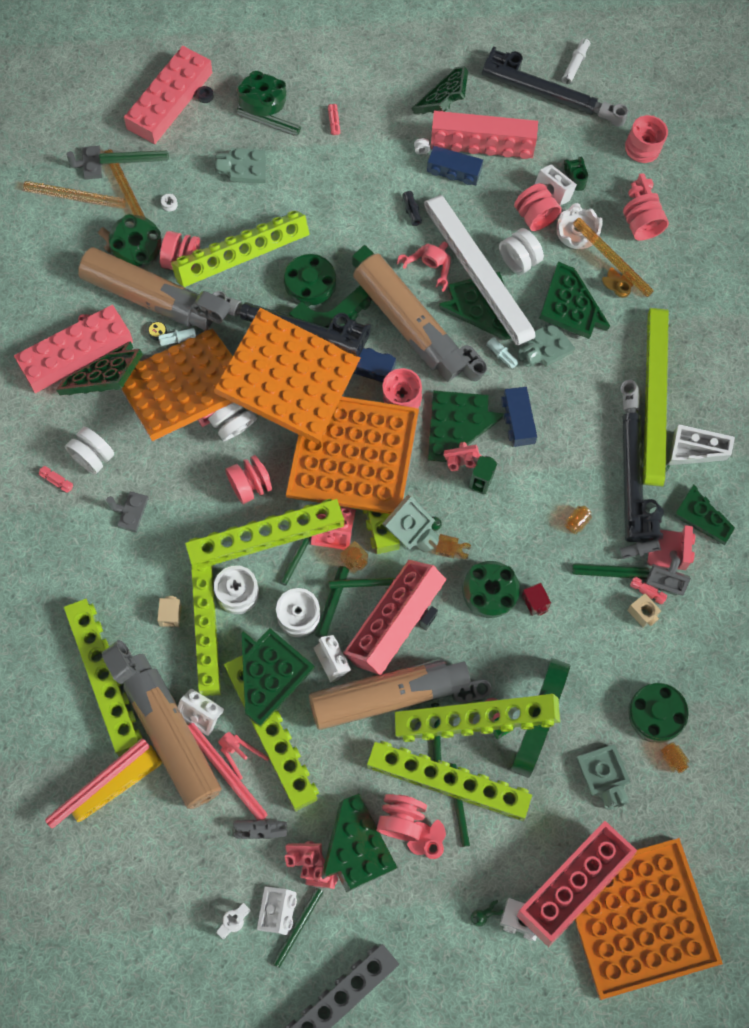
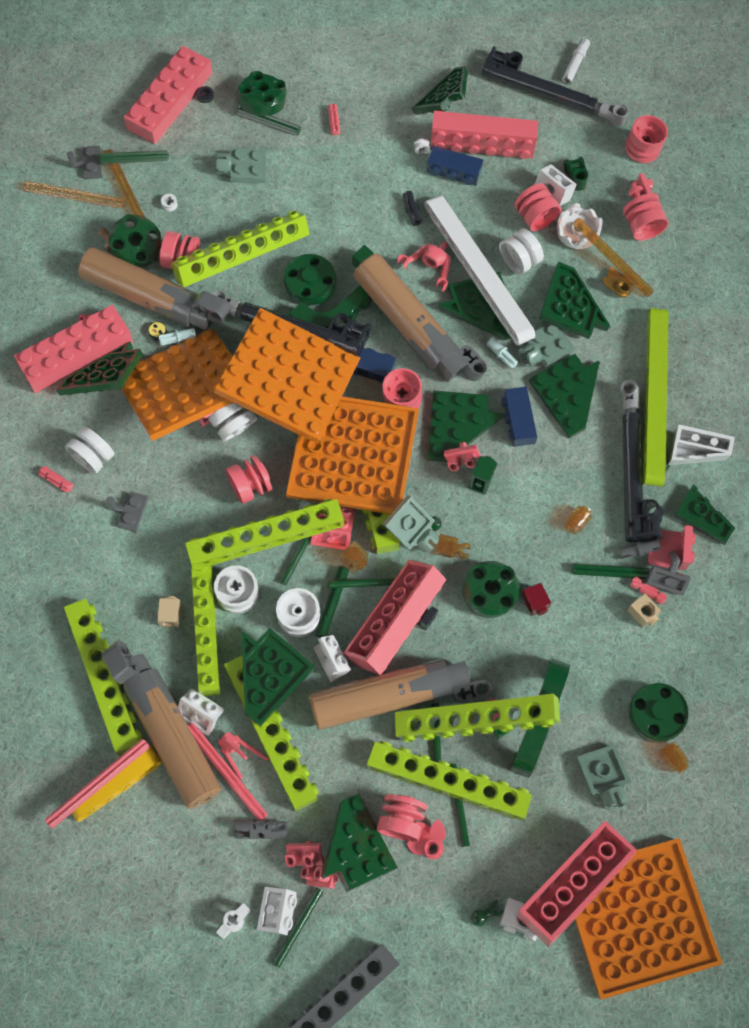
(567, 392): none -> dark green wing

